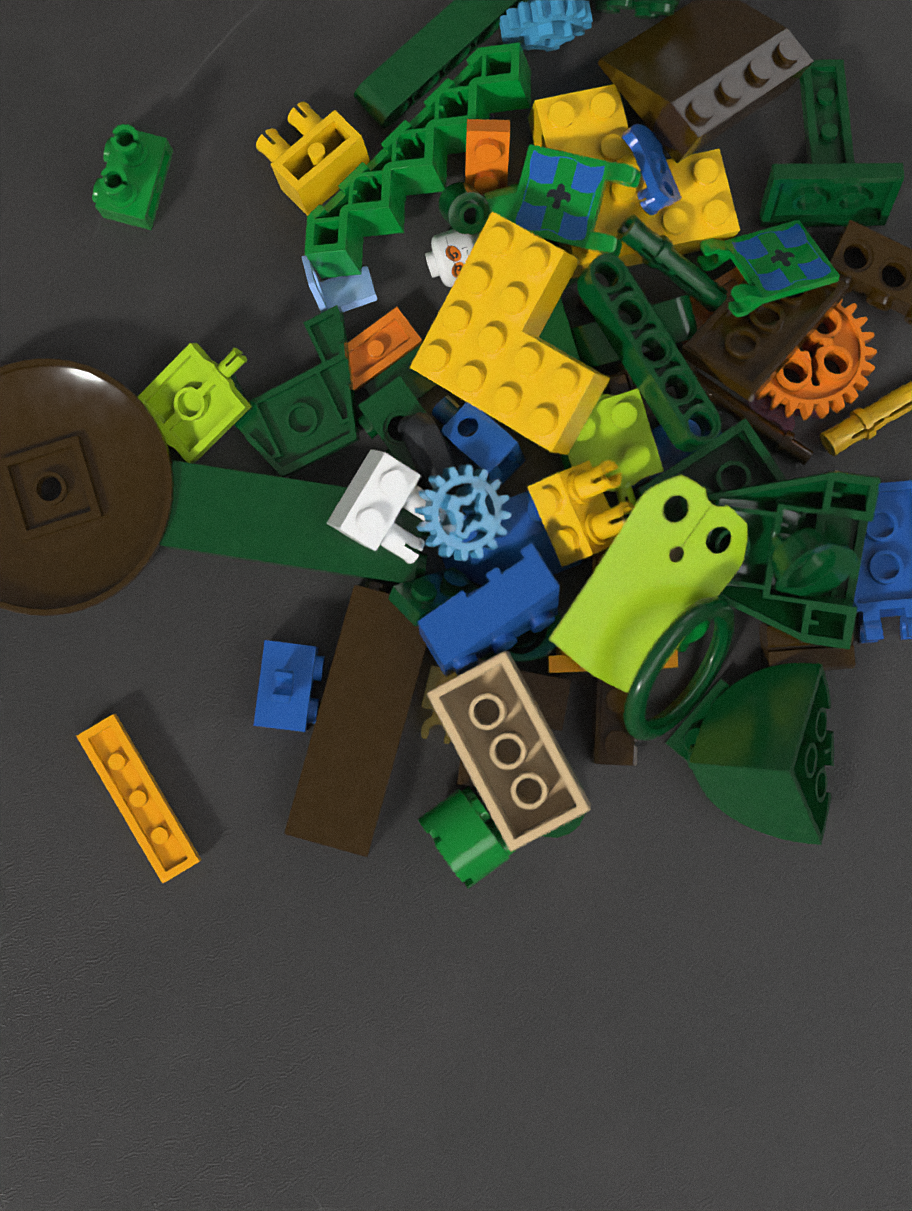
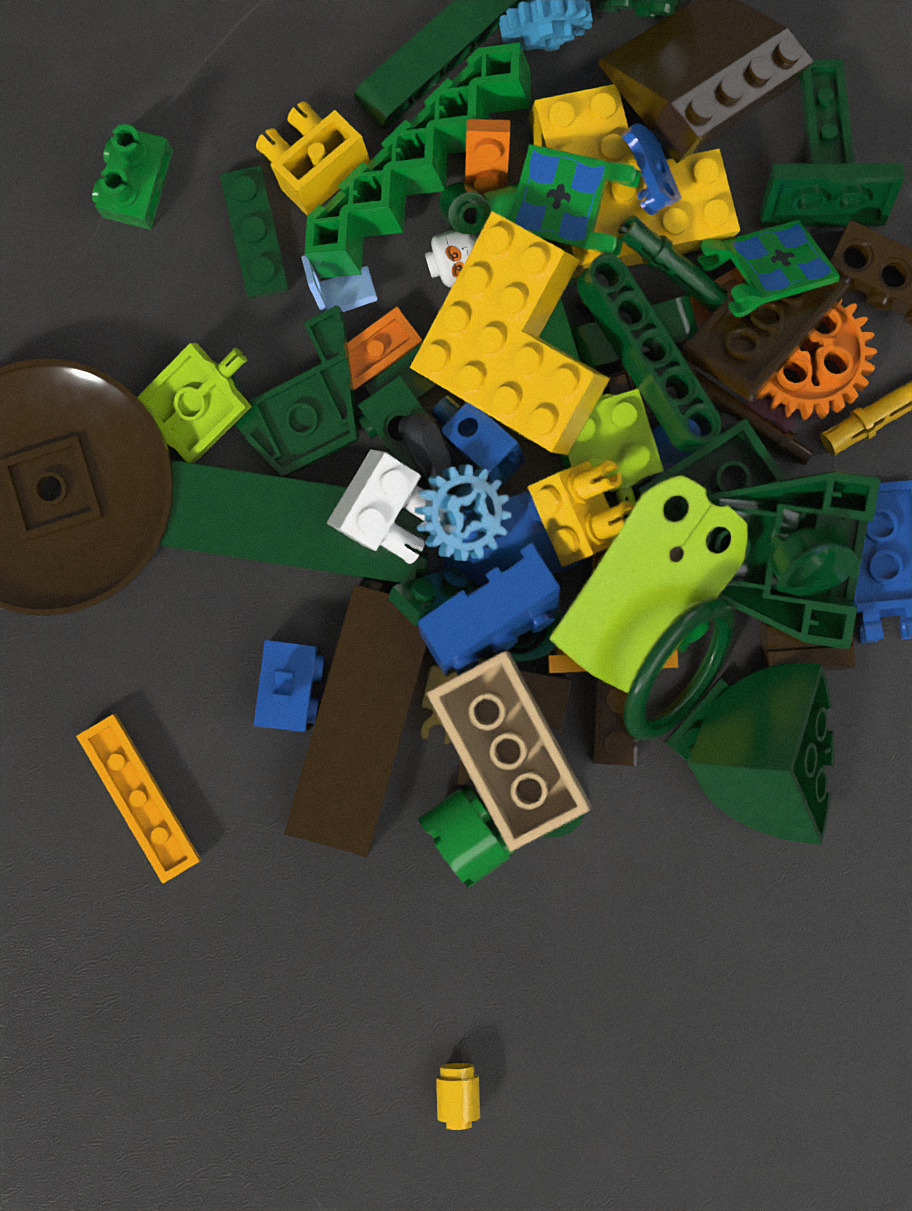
(254, 232): none -> dark green plate
(458, 1095): none -> yellow brick

